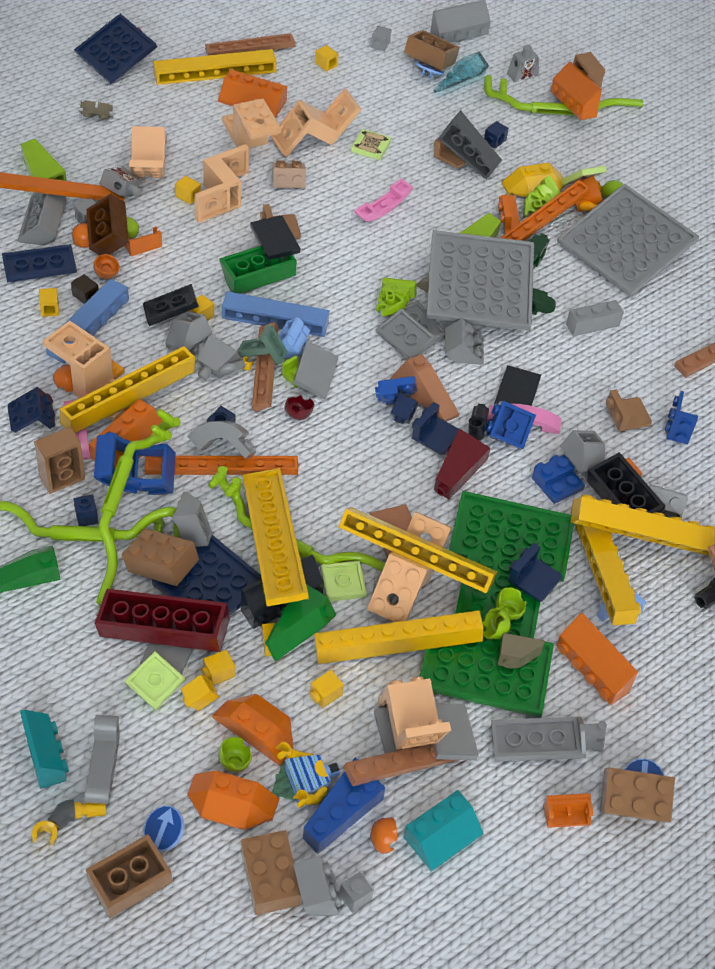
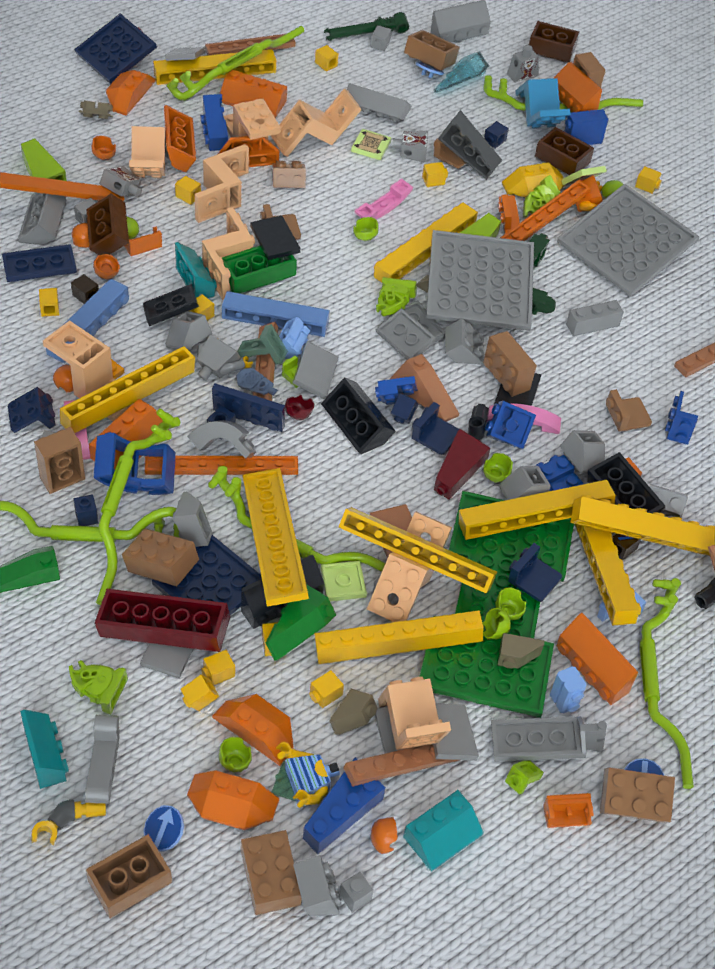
(99, 683): none -> lime piece
(103, 147): none -> orange hair
(128, 90): none -> orange wedge
(155, 680): yellowish green tile -> none
(179, 139): none -> orange slope
(184, 53): none -> light grey tile
(193, 271): none -> teal slope
(214, 122): none -> blue wedge
(228, 65): none -> lime piece
(234, 241): none -> light nougat bracket
(249, 407): none -> dark blue plate
(253, 380): none -> sand blue piece
(261, 150): none -> orange wedge
(353, 712): none -> dark tan slope
(357, 416): none -> black slope
(366, 228): none -> lime hair
(379, 103): none -> light grey slope
(397, 23): none -> dark green piece
(412, 145): none -> light grey torso
(418, 248): none -> yellow brick
(434, 174): none -> yellow brick
(498, 467): none -> lime hair
(509, 363): none -> medium nougat brick
(522, 775): none -> lime bracket
(524, 482): none -> light grey slope
(528, 510): none -> yellow brick
(542, 102): none -> dark azure bracket
(553, 41): none -> reddish brown brick
(564, 151): none -> reddish brown brick
(568, 690): none -> light blue brick
(587, 126): none -> blue brick
(625, 545): none -> dark brown brick
(648, 180): none -> yellow brick
(650, 675): none -> lime piece

